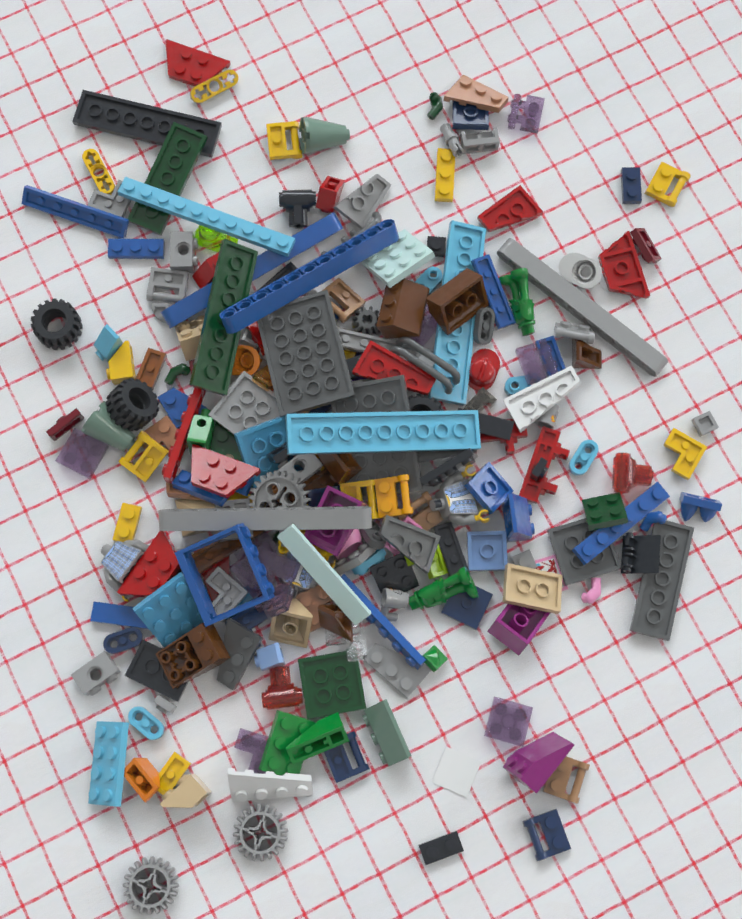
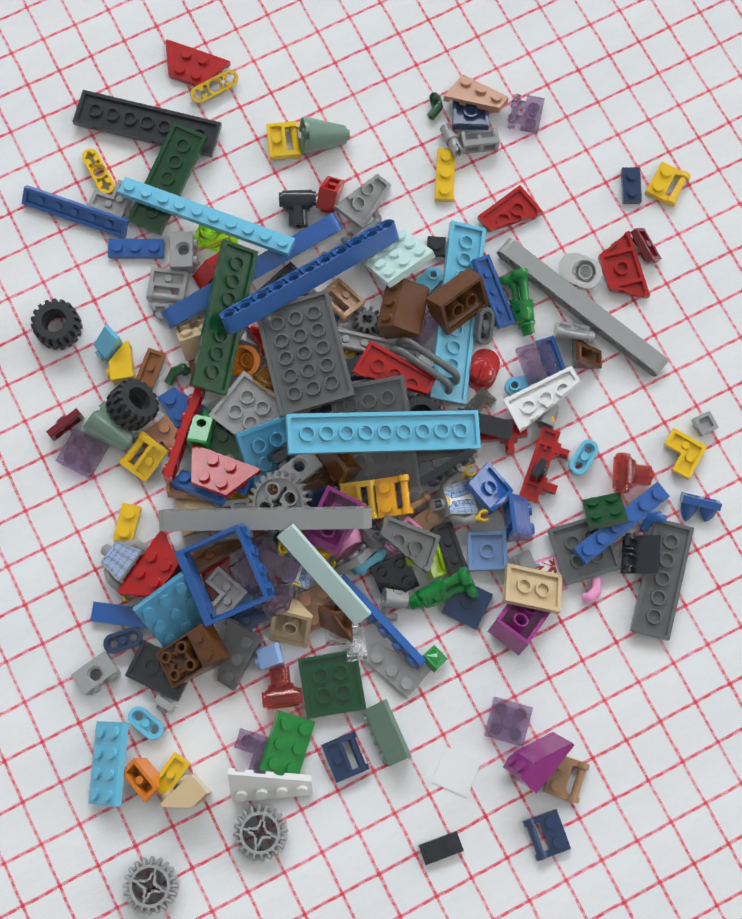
(318, 738): green slope -> none

